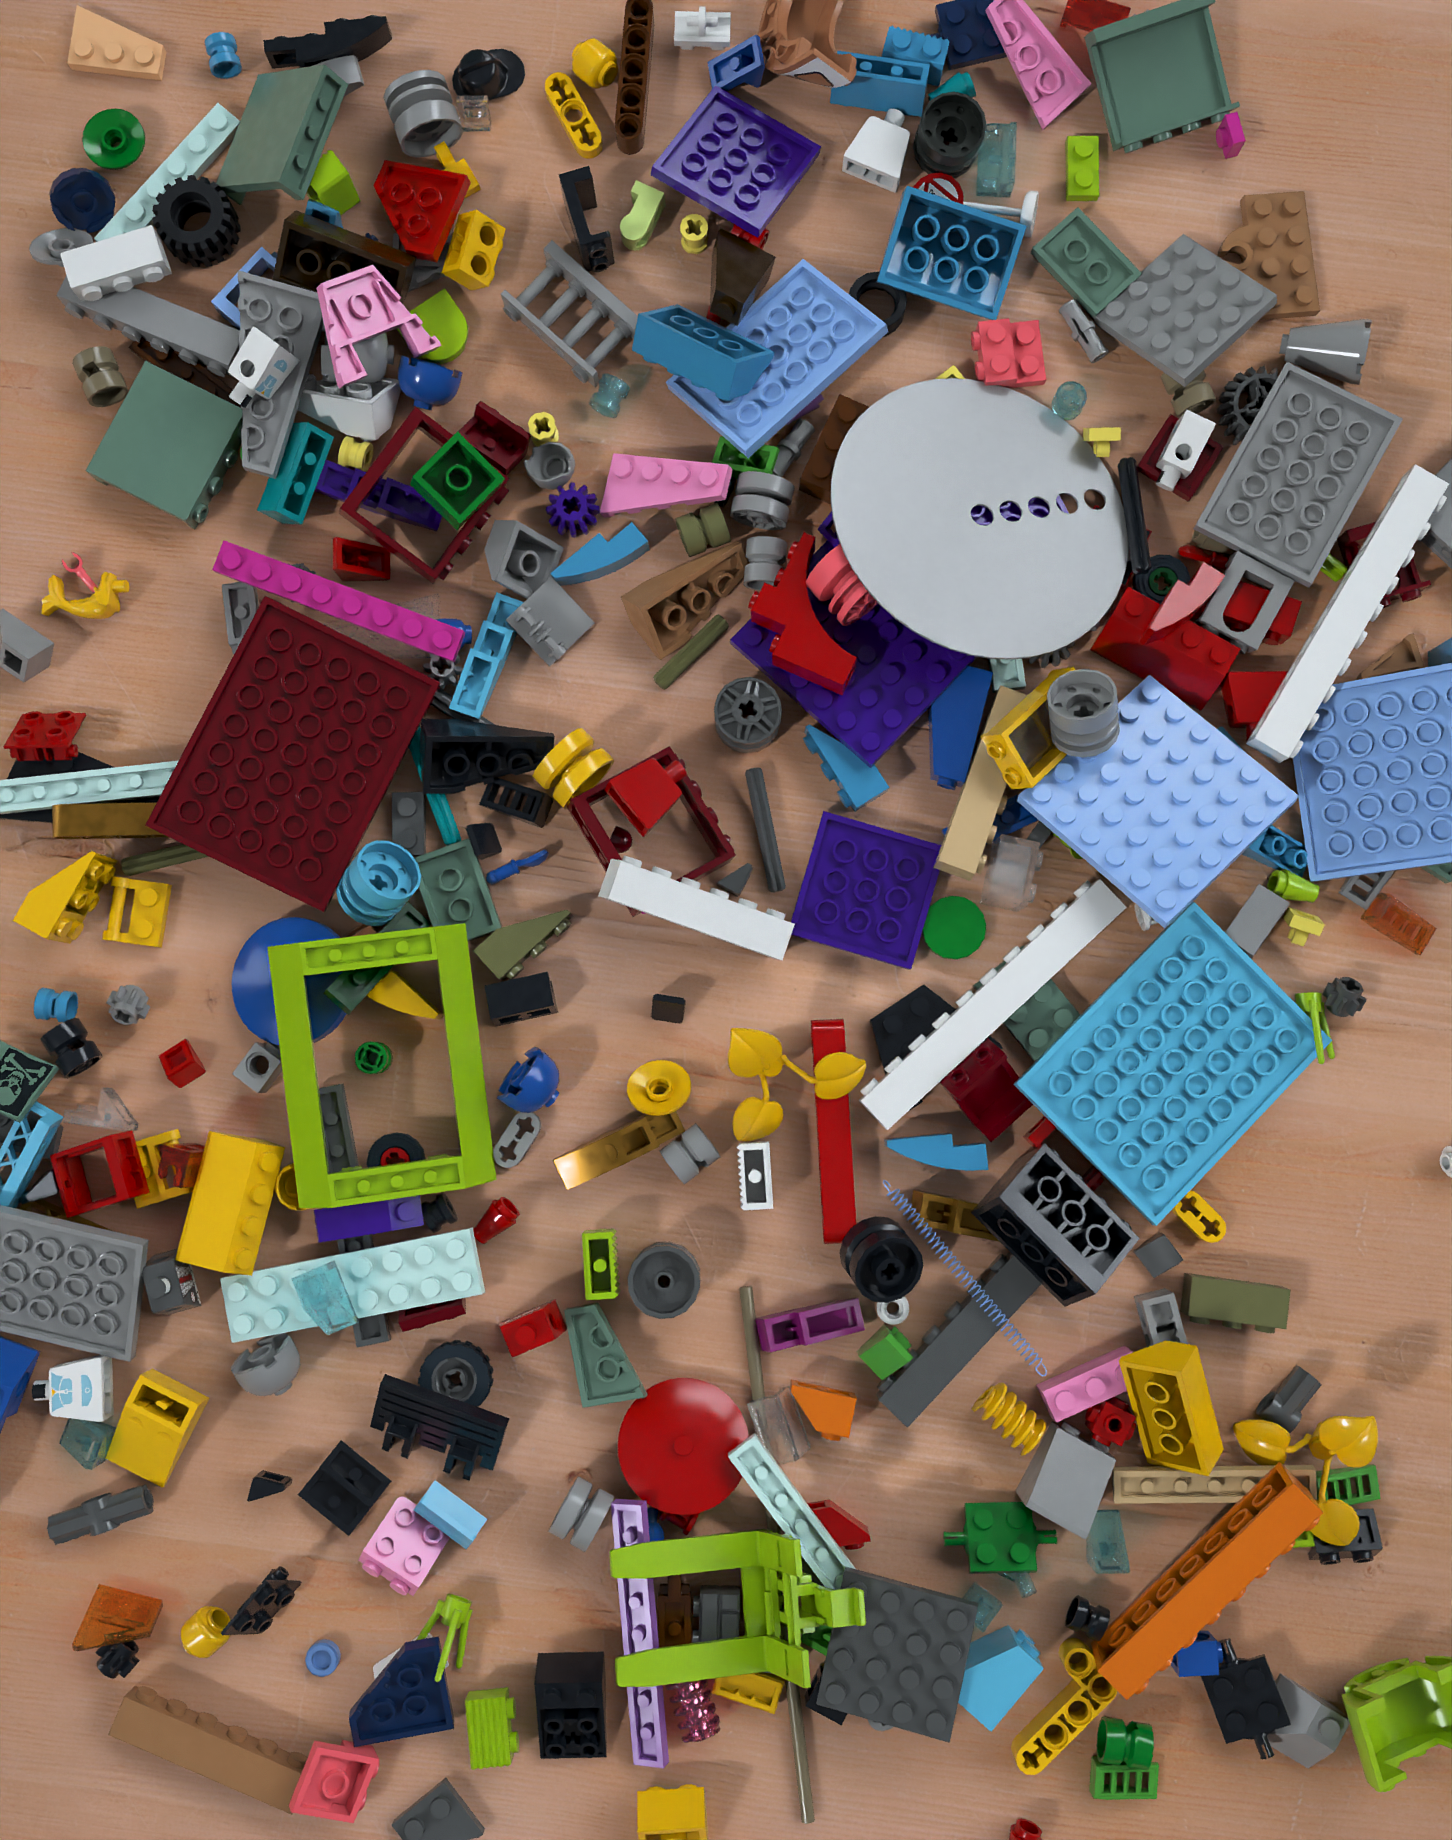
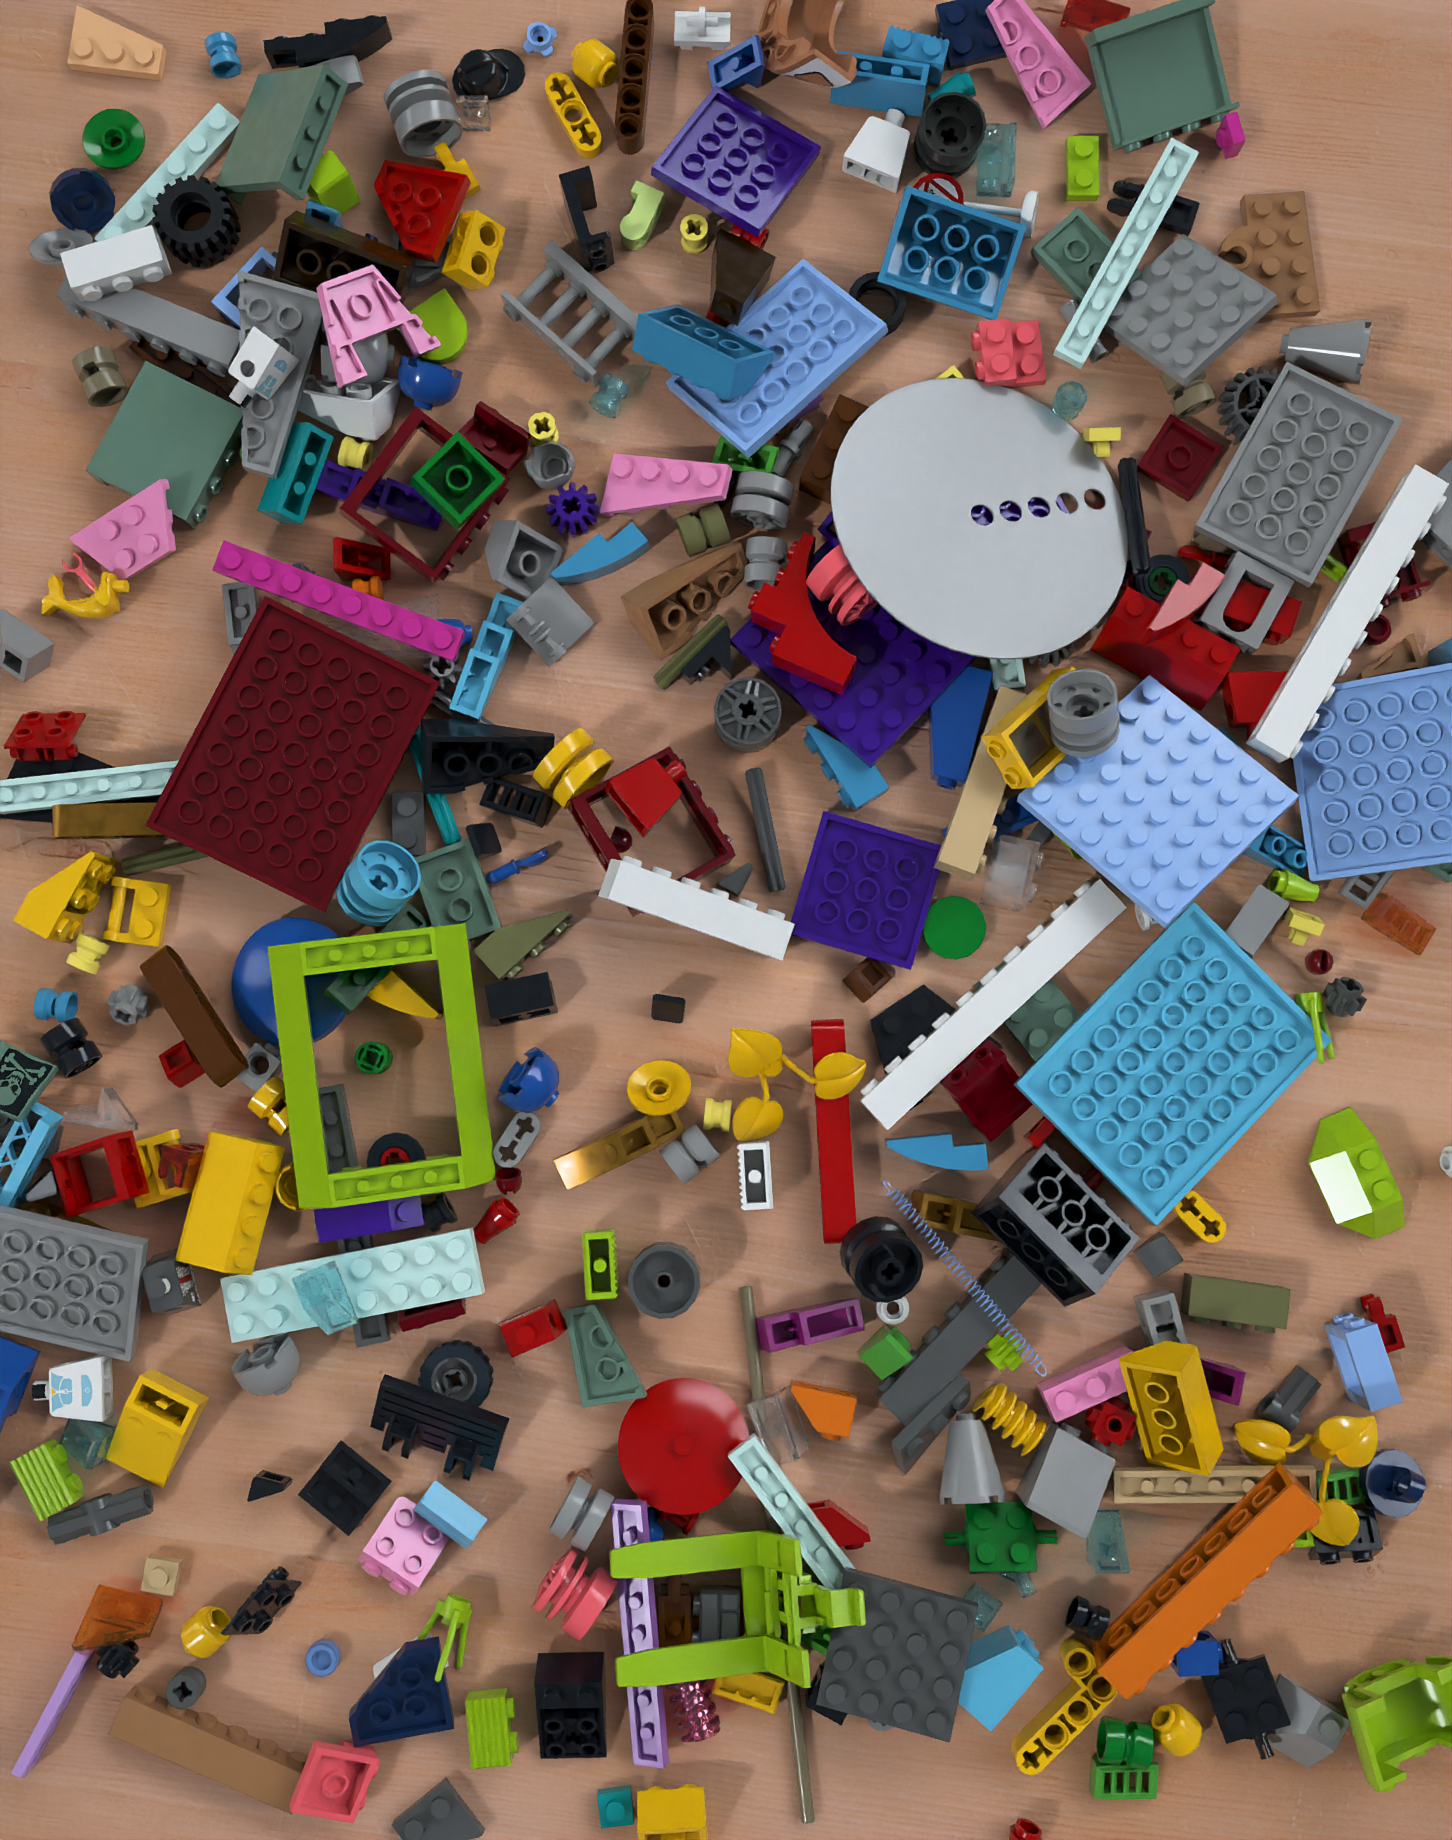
(47, 1479): none -> lime brick
(53, 1712): none -> lavender tile
(87, 953): none -> light yellow wheel
(132, 533): none -> bright pink wing
(161, 1575): none -> tan plate
(193, 1683): none -> dark grey wheel
(194, 1016): none -> reddish brown beam
(268, 1101): none -> yellow wheel
(371, 587): none -> orange wheel
(508, 1180): none -> dark red hinge
(536, 31): none -> light blue plate
(574, 1593): none -> coral wheel
(615, 1806): none -> teal plate
(716, 652): none -> black slope
(717, 1115): none -> light yellow wheel
(866, 979): none -> reddish brown slope
(928, 1424): none -> dark grey wing
(969, 1464): none -> light grey cone
(1003, 1353): none -> lime gear
(1125, 253): none -> light aqua plate
(1176, 1729): none -> yellow head
(1177, 219): none -> black hinge
(1188, 440): white torso -> none
(1223, 1381): none -> magenta slope
(1313, 961): none -> dark red hinge
(1355, 1176): none -> lime wedge
(1363, 1362): none -> light blue window
(1377, 631): none -> dark red plate
(1387, 1323): none -> red plate
(1392, 1483): none -> dark blue tile

